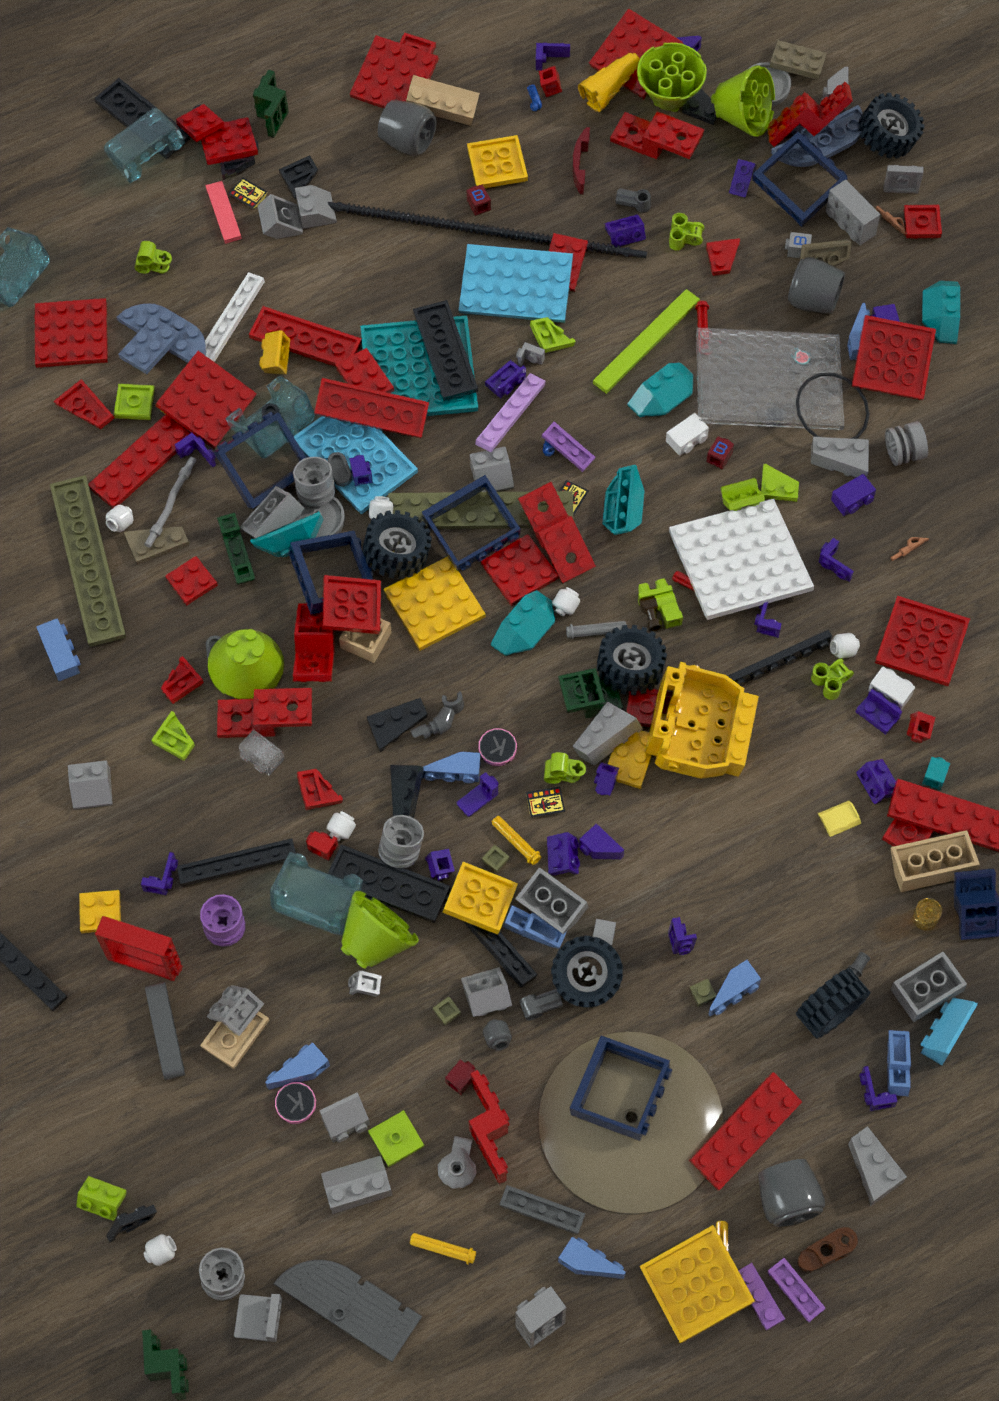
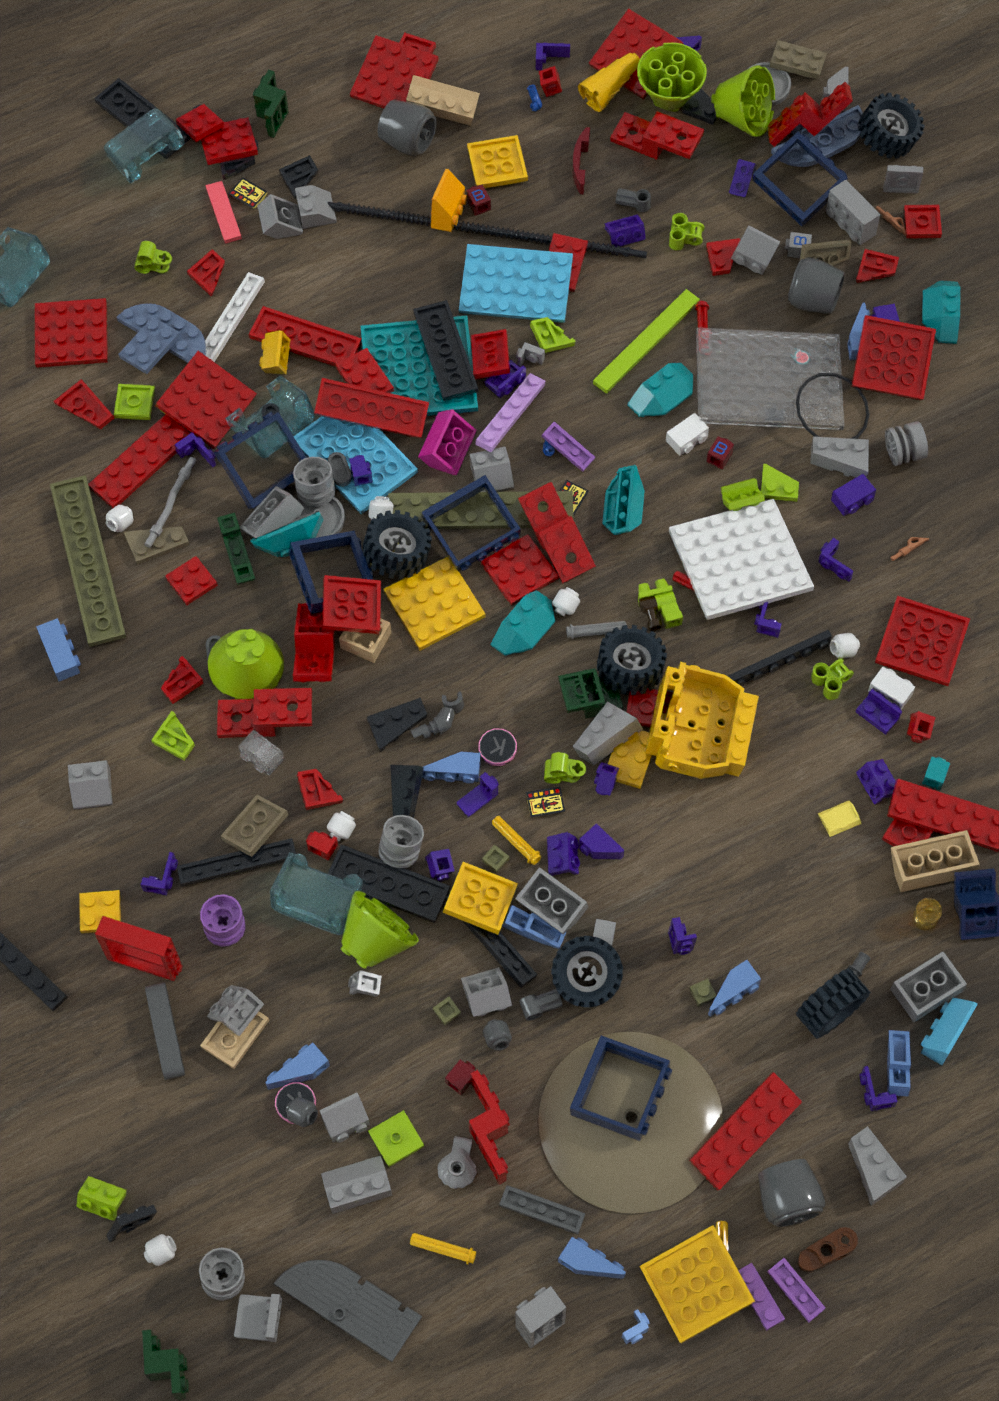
(207, 271): none -> red wing
(254, 825): none -> dark tan plate
(301, 1112): none -> dark grey head
(447, 202): none -> light orange slope
(447, 442): none -> dark pink slope
(490, 354): none -> red plate
(635, 1333): none -> light blue bracket
(755, 250): none -> light grey slope
(876, 266): none -> red wing

